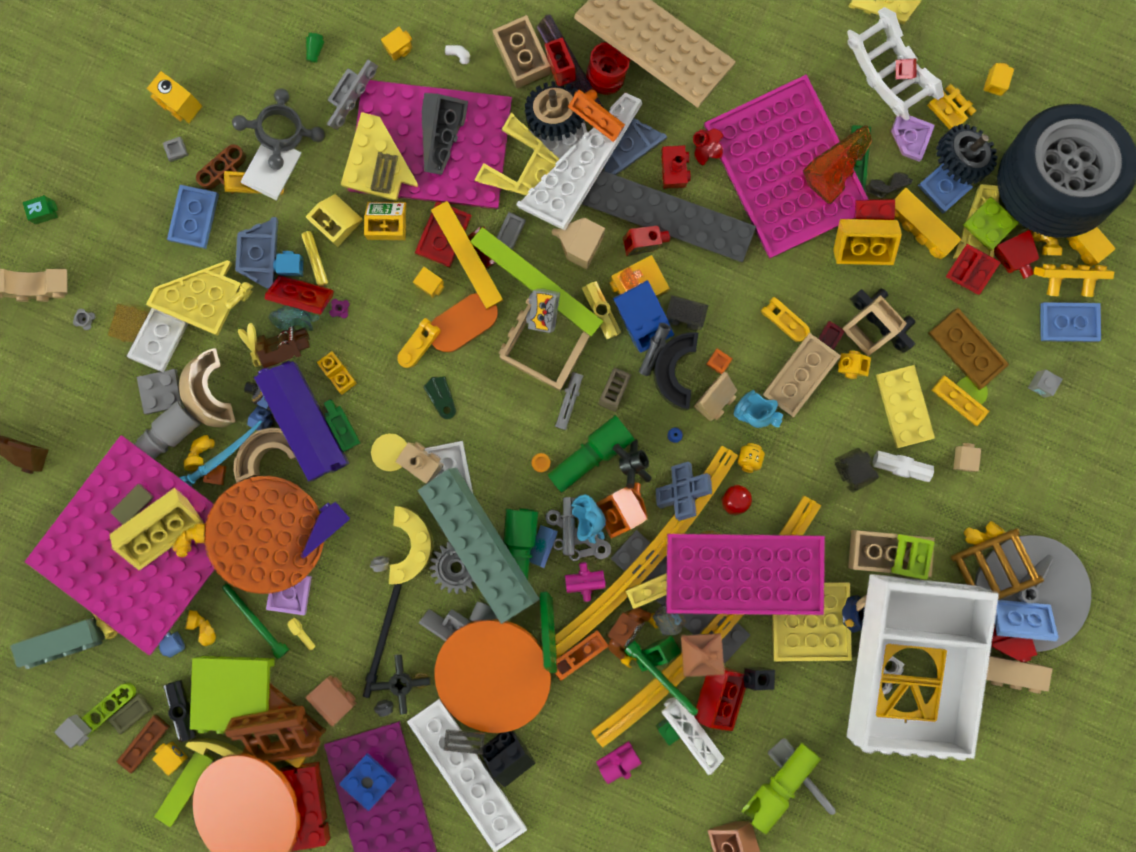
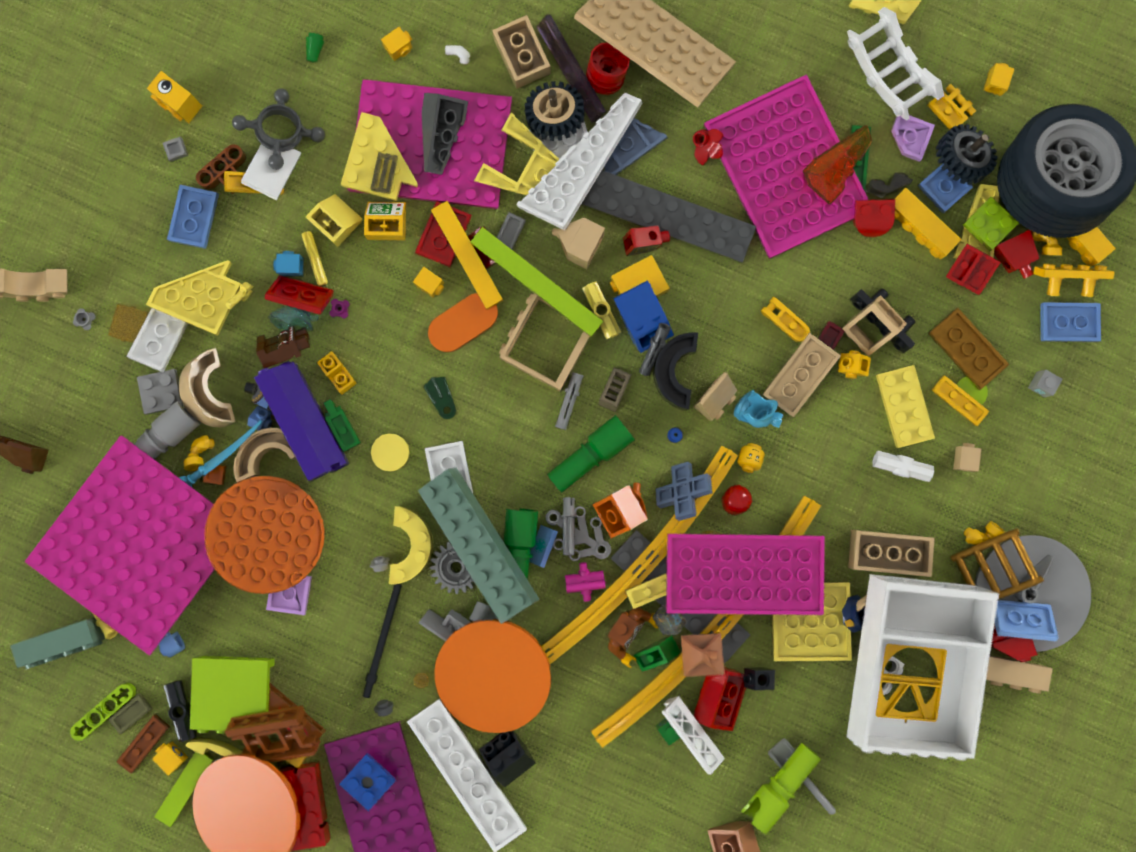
(40, 209): green brick -> none
(73, 731): light grey brick -> none
(132, 504): olive tile -> none
(154, 529): light yellow slope -> none
(183, 543): yellow arm -> none
(207, 634): yellow arm -> none
(250, 341): light yellow piece -> none
(257, 252): sand blue wing -> none
(277, 647): green piece -> none
(296, 628): light yellow bar -> none
(325, 525): dark purple slope -> none
(331, 700): nougat slope -> none
(348, 91): light grey bracket -> none
(405, 678): pearl dark grey bar -> none
(417, 344): yellow plate -> none
(419, 462): tan brick -> none
(447, 747): clear smoke tile -> none
(541, 462): light orange tile -> none
(543, 310): light grey brick -> none
(548, 632): green tile -> none
(563, 68): red torso -> none
(580, 655): orange slope -> none
(586, 107): orange piece -> none
(590, 518): medium azure helmet -> none
(618, 763): dark pink pin -> none
(629, 278): clear orange tile -> none
(633, 463): pearl dark grey bar -> none
(636, 652): green piece -> none
(675, 167): red brick -> none
(686, 313): clear smoke brick -> none
(719, 361): orange tile -> none
(856, 469): clear smoke brick -> none
(867, 242): yellow brick -> none
(906, 68): tile -> none
(919, 557): lime plate -> none

